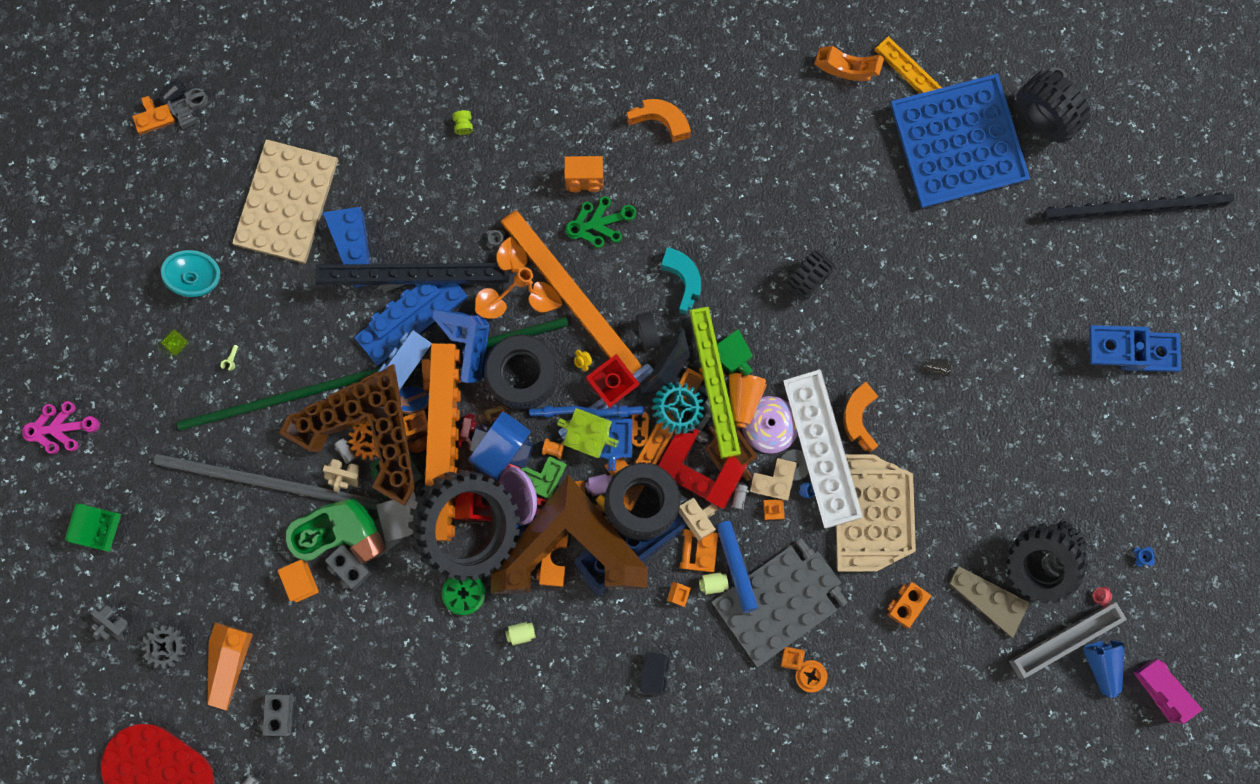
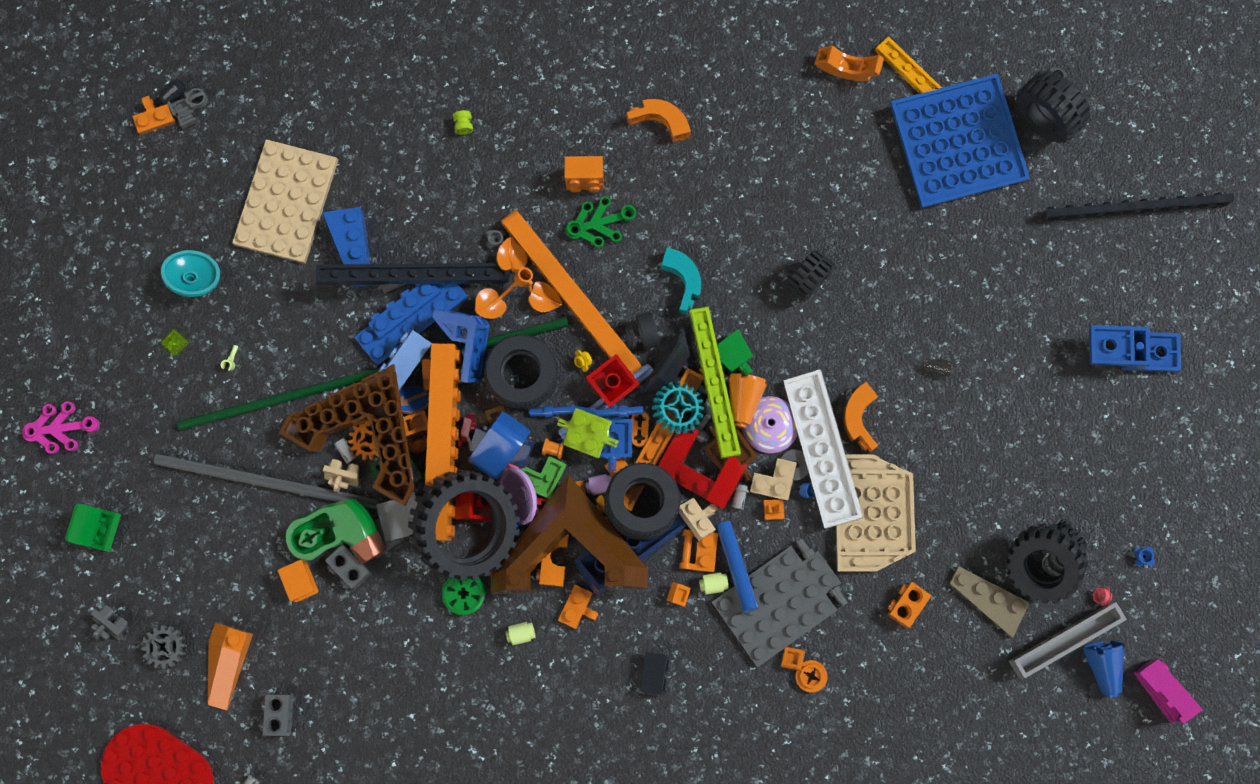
(576, 607): none -> orange plate

